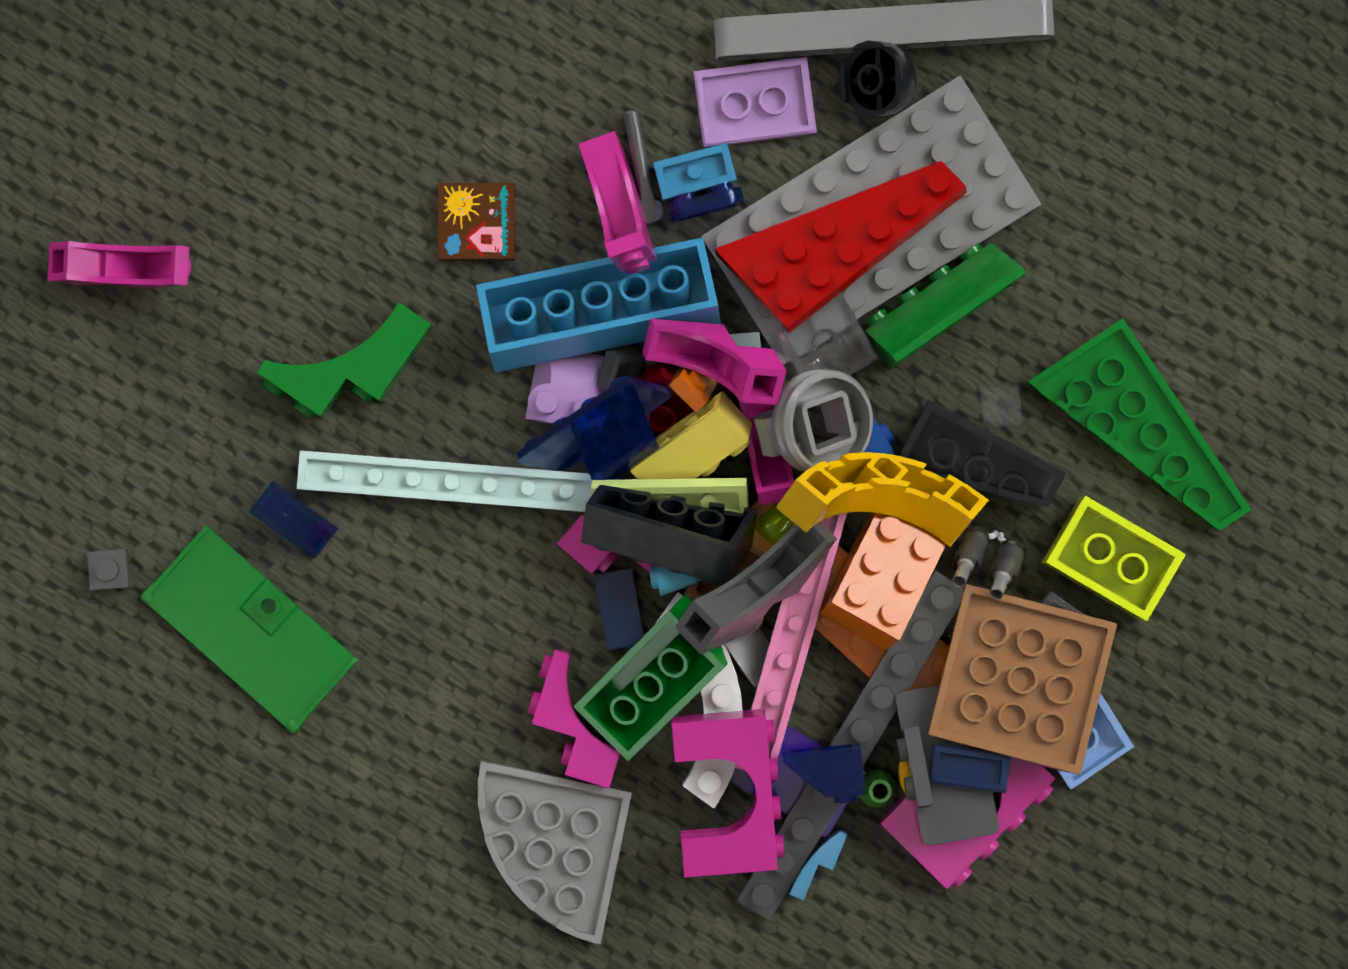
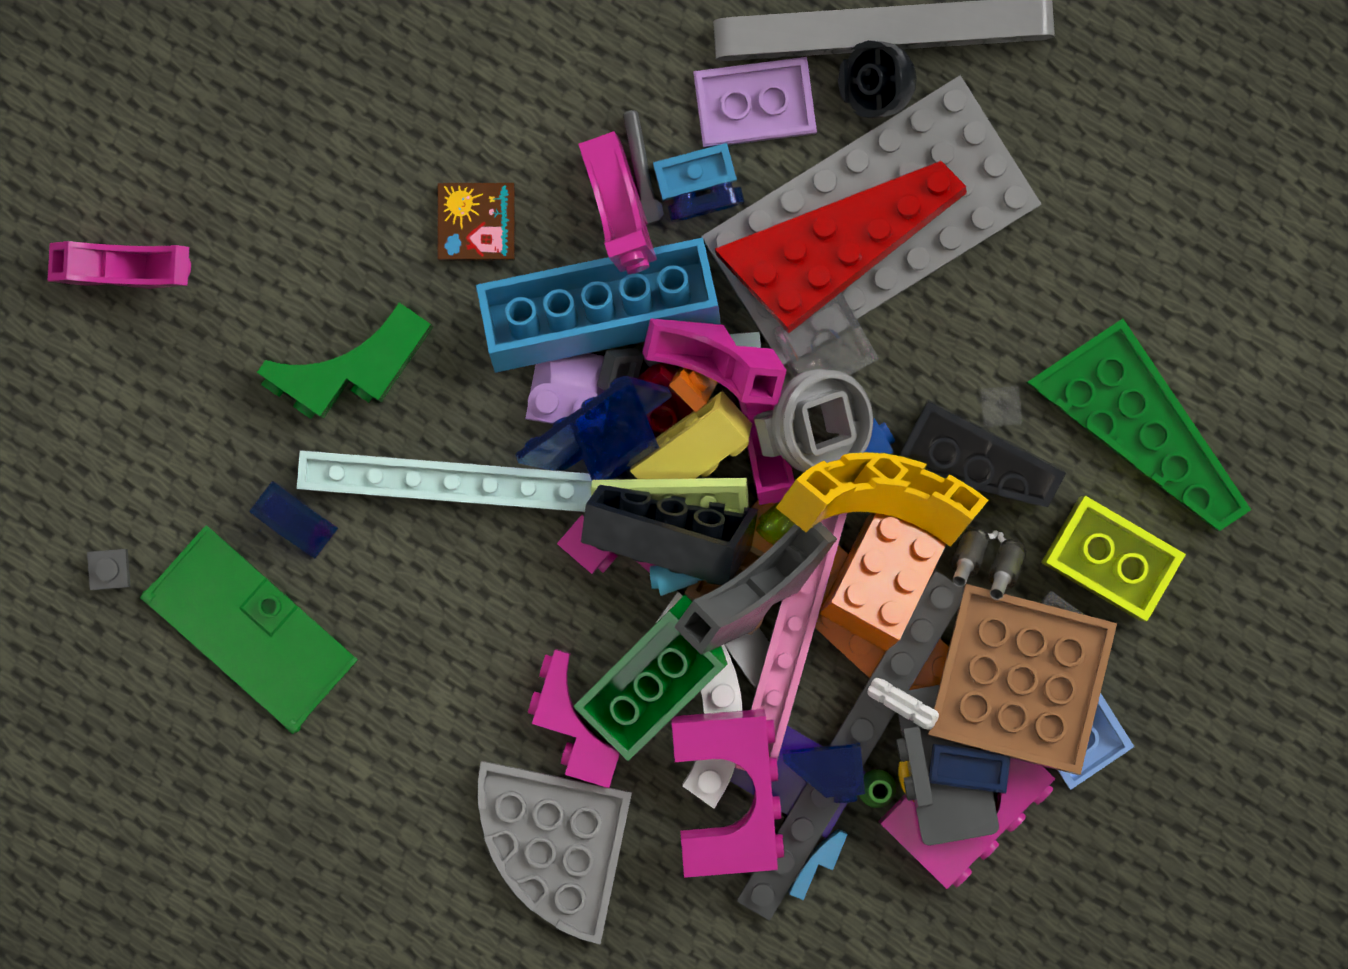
(619, 608): dark blue tile -> none
(903, 703): none -> white axle
(942, 304): green slope -> none

